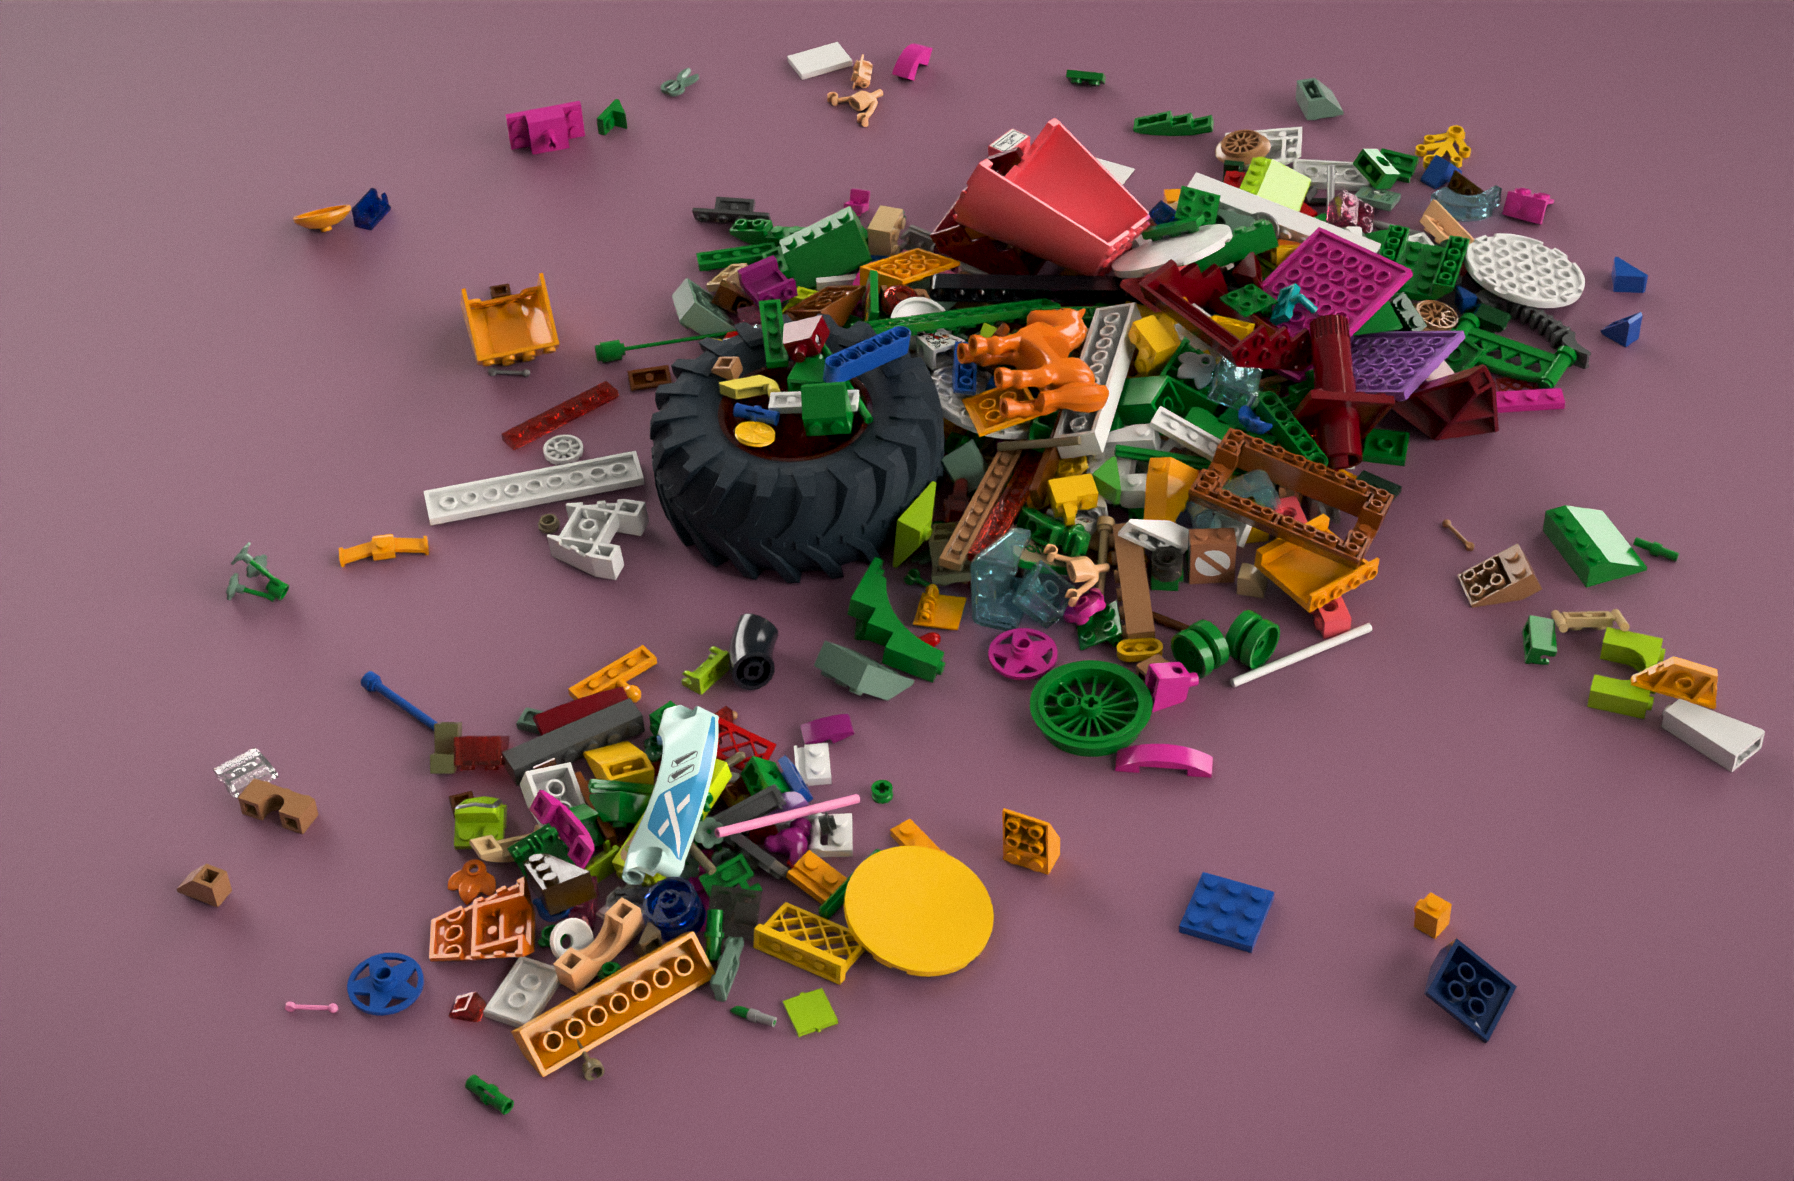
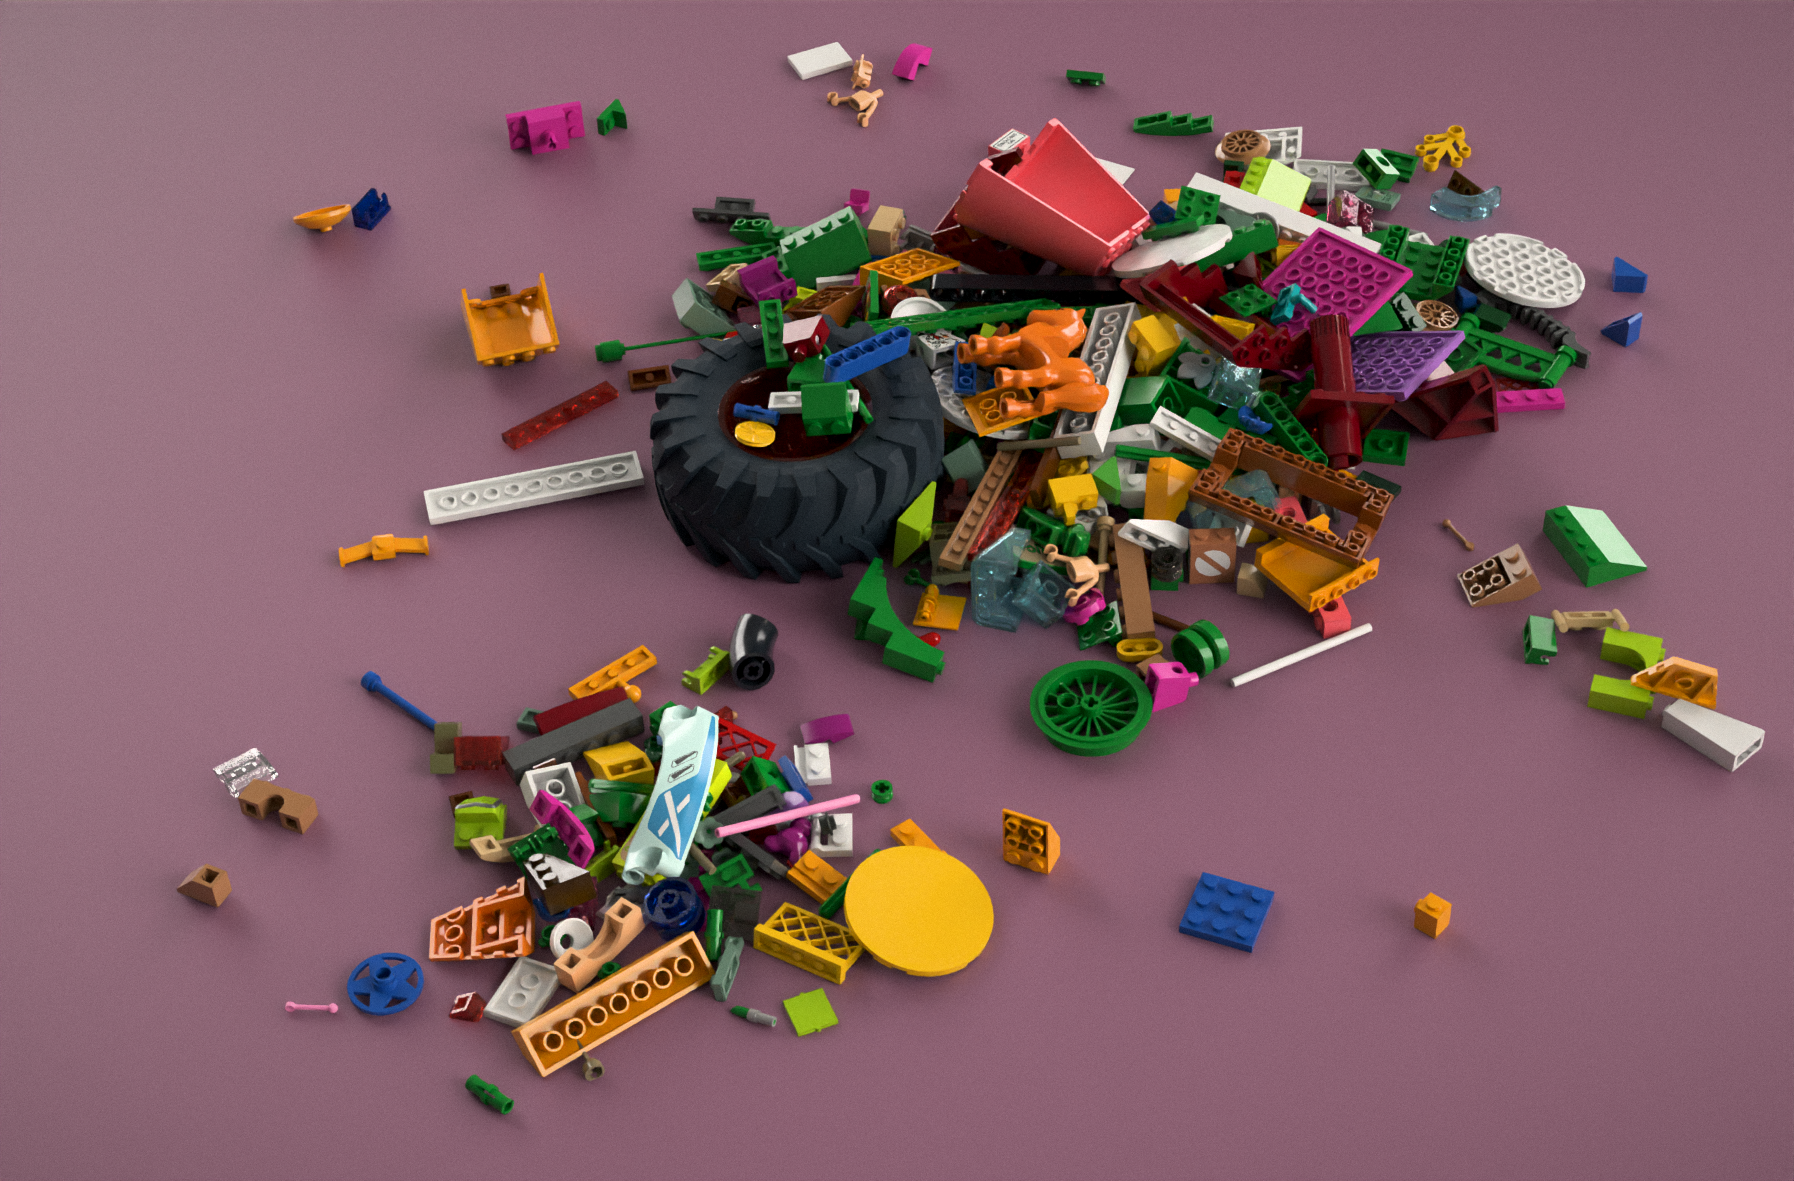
(257, 566): plant -> none
(471, 884): orange plate -> none
(492, 371): light grey hinge -> none
(548, 523): dark tan plate -> none
(572, 449): white wheel -> none
(589, 533): white wedge -> none
(649, 940): dark tan slope -> none
(680, 84): sand green piece -> none
(728, 367): medium nougat slope -> none
(748, 387): light yellow piece -> none
(860, 672): sand green wedge -> none
(1022, 654): dark pink wheel -> none
(1164, 756): dark pink slope -> none
(1252, 639): green wheel -> none
(1316, 100): sand green slope -> none
(1438, 172): blue slope -> none
(1441, 223): light nougat bracket -> none
(1468, 989): dark blue slope -> none
(1526, 206): dark pink bracket -> none
(1656, 549): green bar -> none

